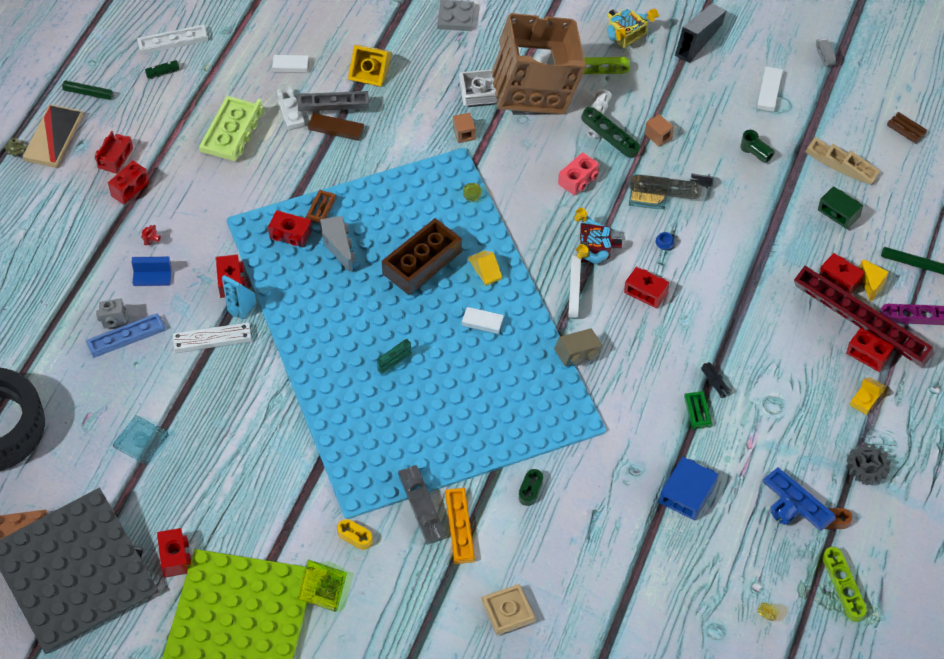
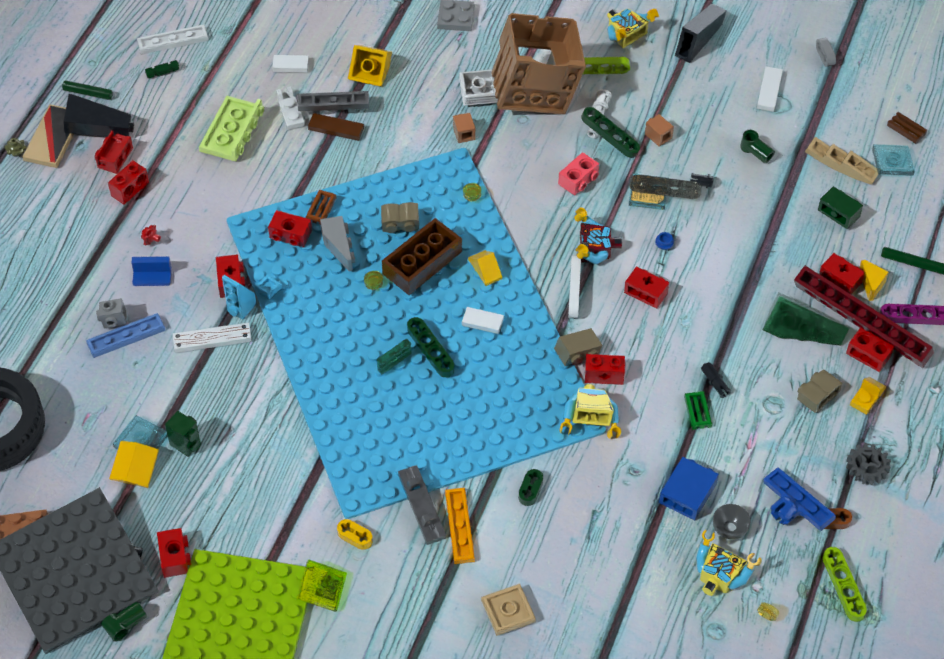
(95, 119): none -> black slope
(119, 624): none -> dark green piece
(134, 464): none -> yellow slope
(183, 433): none -> dark green brick
(268, 286): none -> medium azure tile
(373, 280): none -> clear yellow tile
(400, 217): none -> dark tan brick
(433, 345): none -> dark green beam
(593, 408): none -> torso
(604, 369): none -> red brick
(722, 568): none -> torso
(731, 514): none -> dark grey piece
(797, 321): none -> clear green wedge
(819, 390): none -> dark tan brick
(893, 160): none -> clear light blue plate

